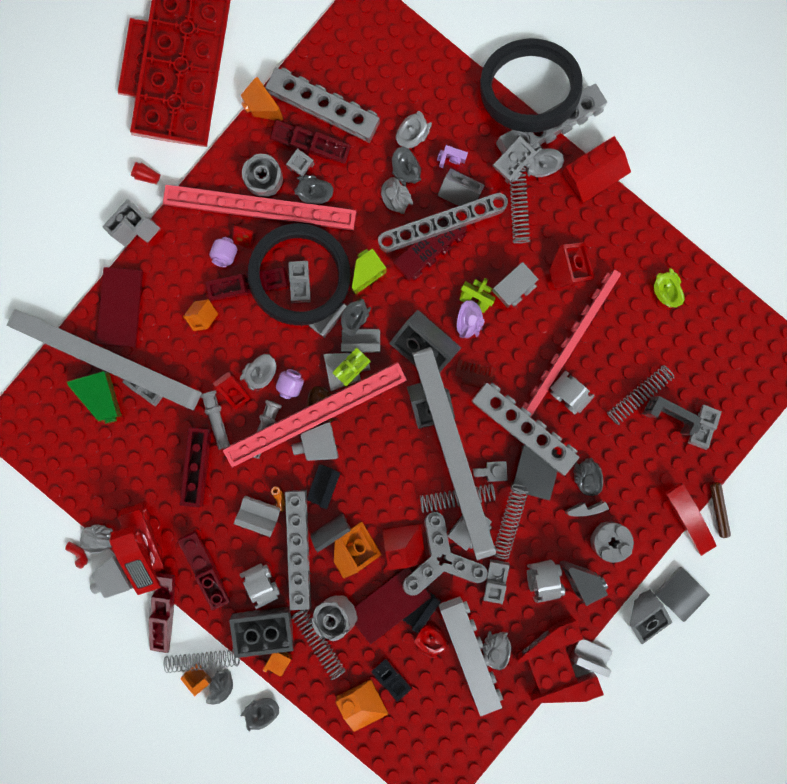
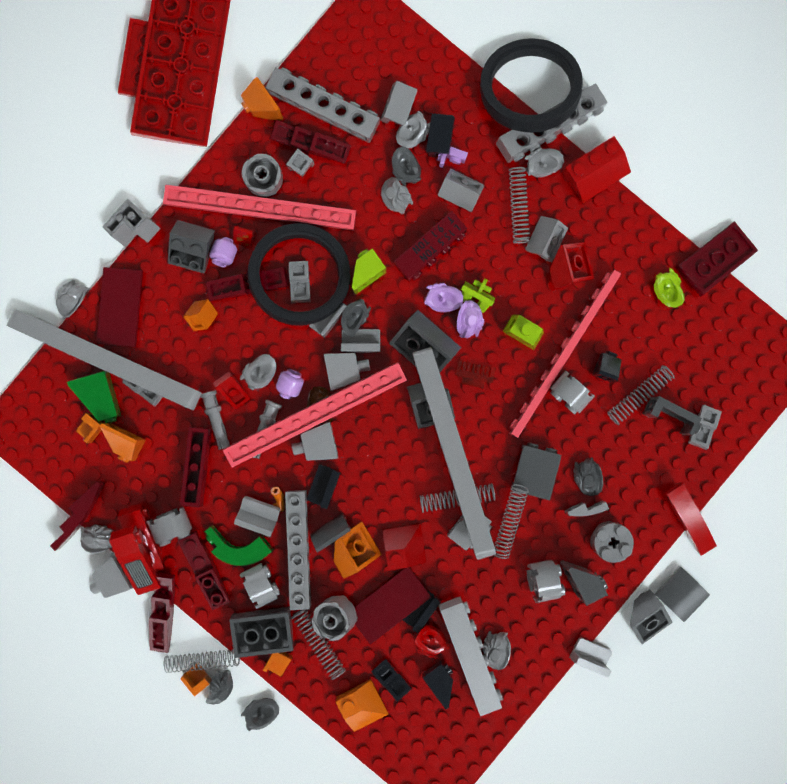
(70, 298): none -> light grey hat
(80, 554): red arm -> none
(81, 509): none -> dark red slope
(89, 428): none -> orange panel
(122, 442): none -> orange slope
(145, 174): red cone -> none
(169, 526): none -> light grey brick
(190, 246): none -> dark grey slope
(237, 554): none -> green arch
(313, 190): dark grey hat -> none
(351, 367): lime hips -> none
(399, 103): none -> light grey panel
(439, 546): light grey piece -> none
(440, 134): none -> black panel
(440, 682): none -> black slope
(443, 298): none -> lavender hat
(449, 215): light grey beam -> none
(494, 471): light grey plate -> none
(496, 581): light grey slope -> none
(514, 159): light grey bracket -> none
(519, 281): light grey brick -> none
(524, 331): none -> lime torso
(547, 238): none -> light grey panel
(553, 668): red wedge -> none
(568, 453): light grey brick -> none
(607, 367): none -> black slope
(717, 258): none -> dark red tile
(720, 510): reddish brown axle -> none

